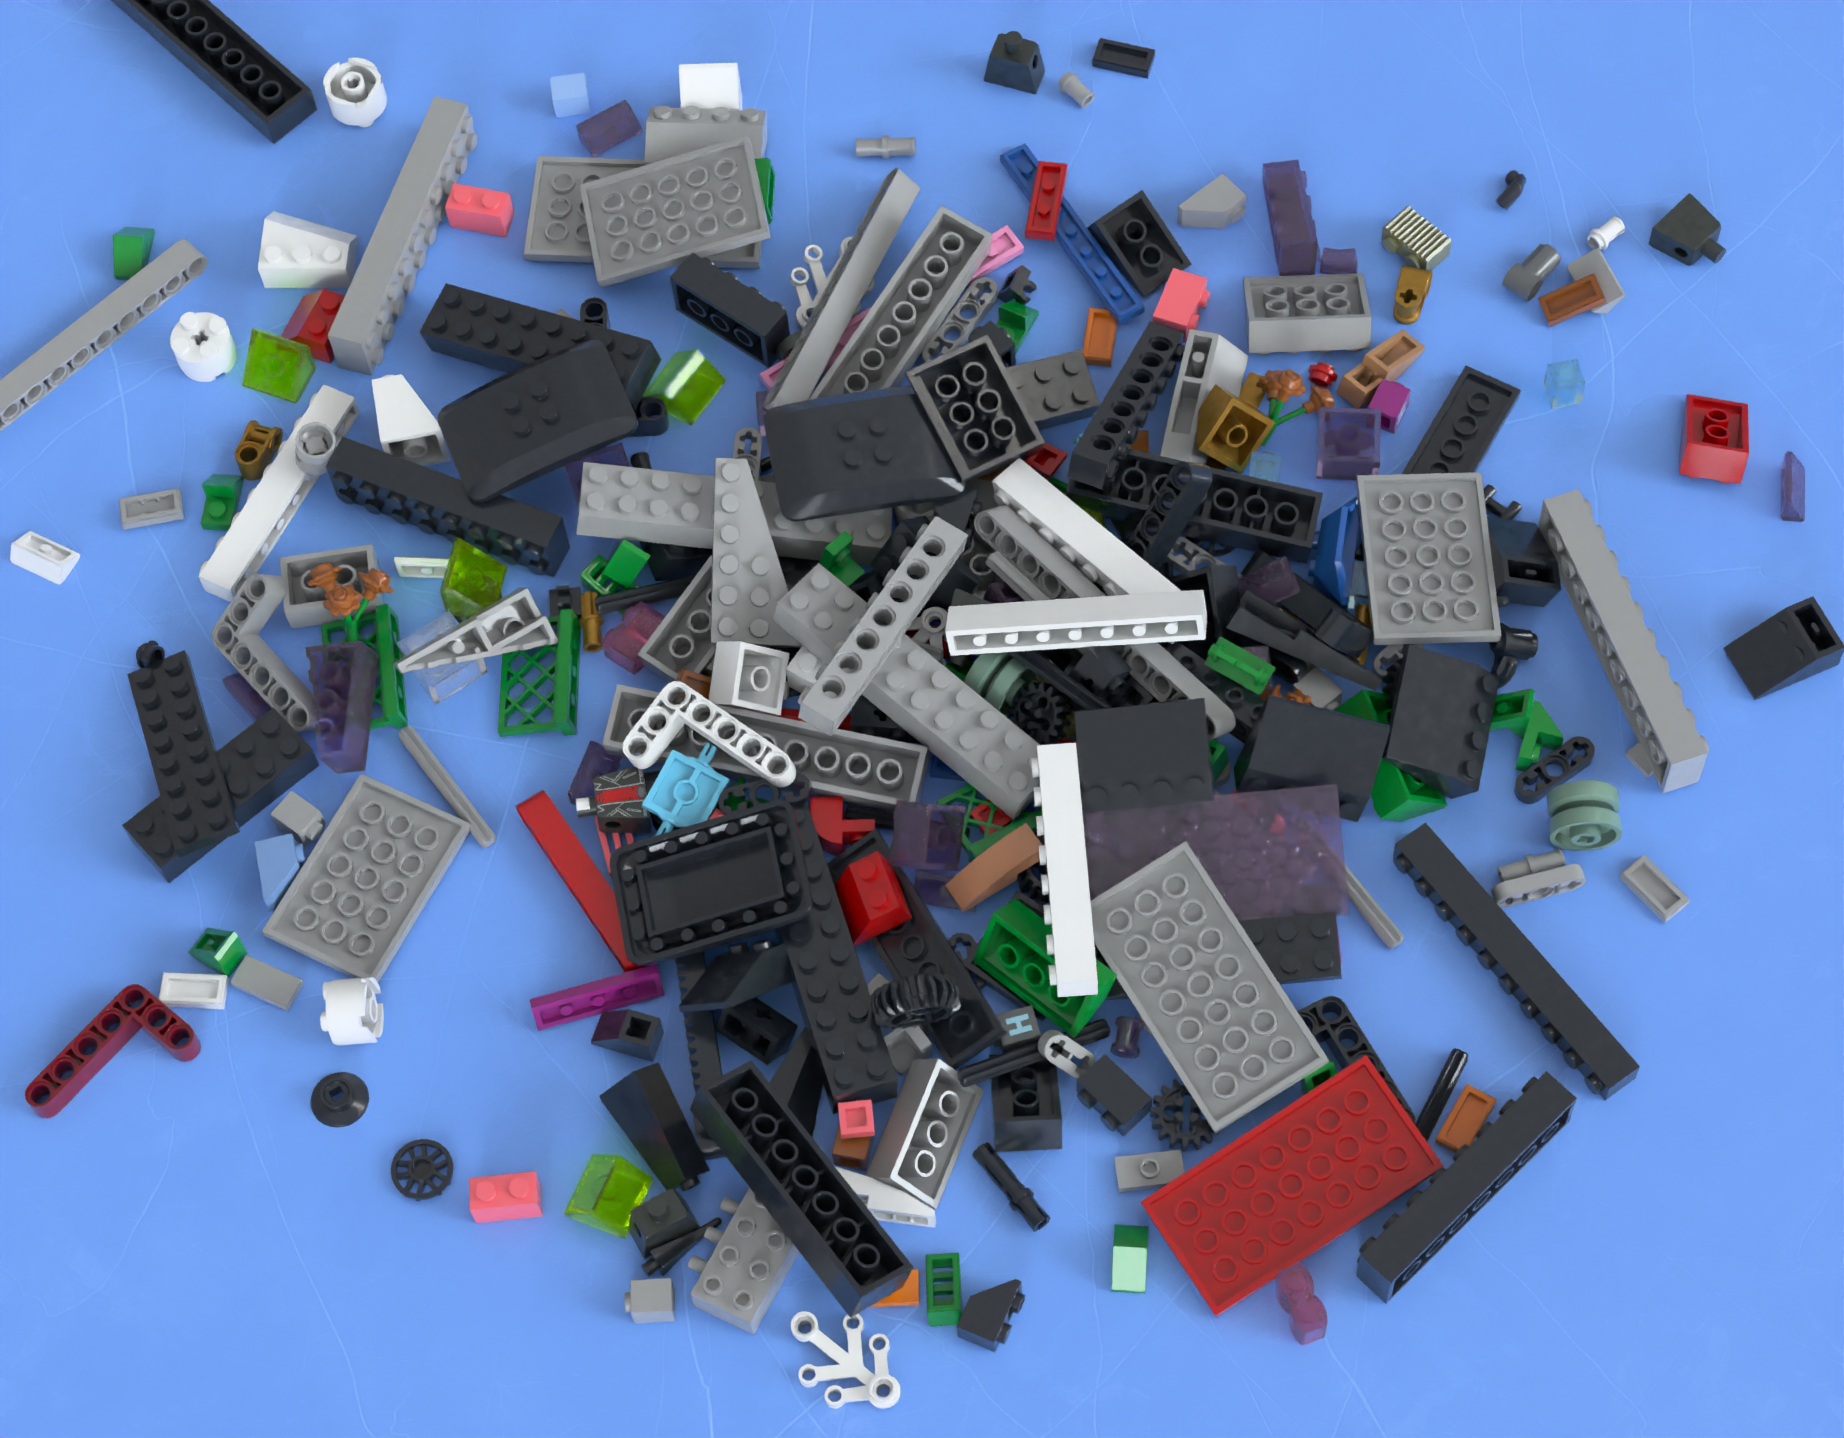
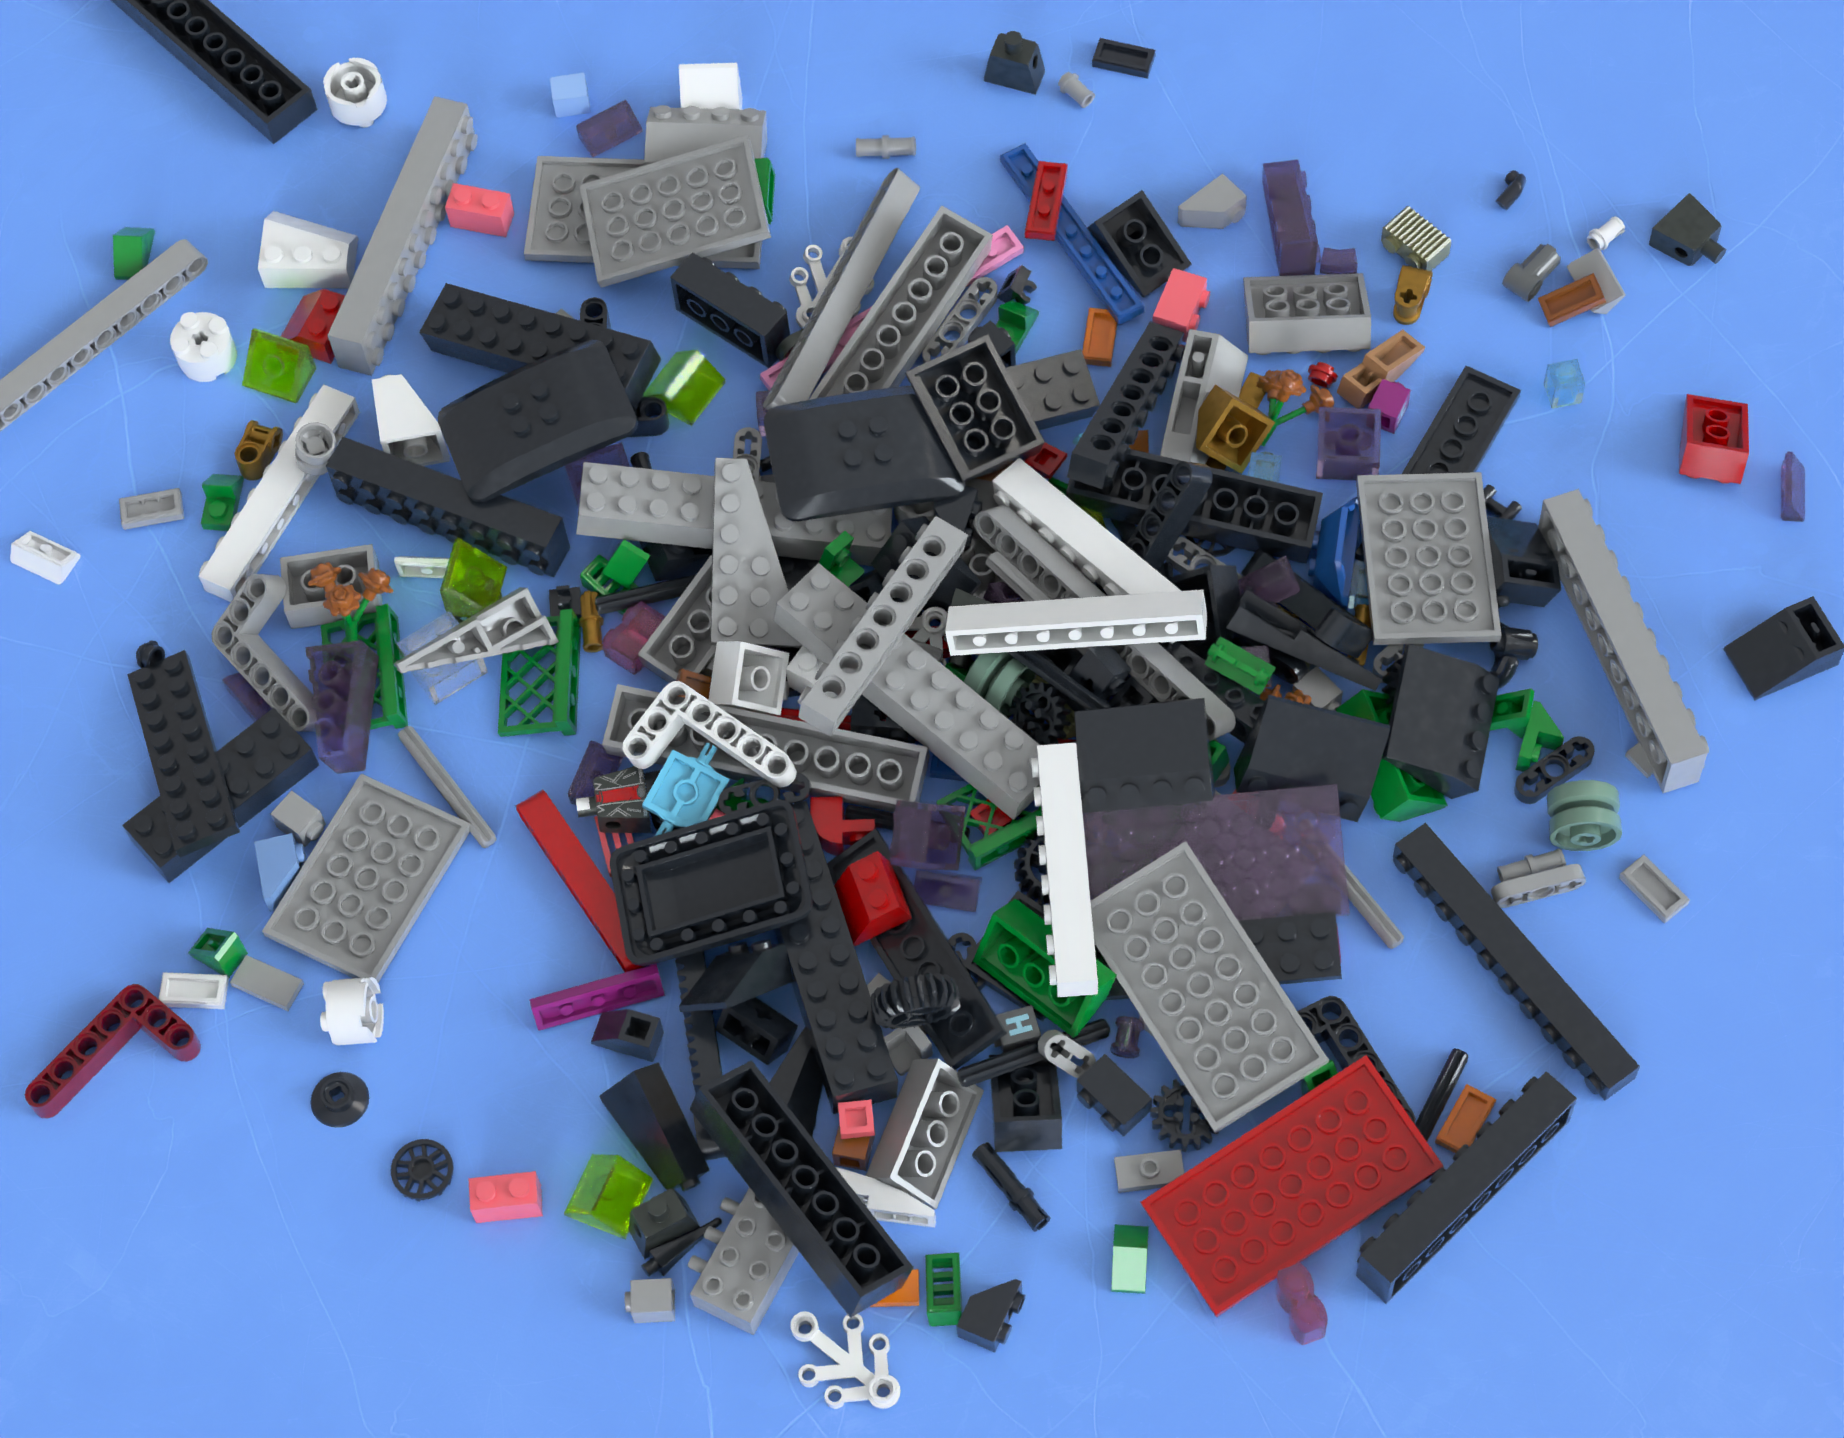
(995, 868): nougat slope -> none

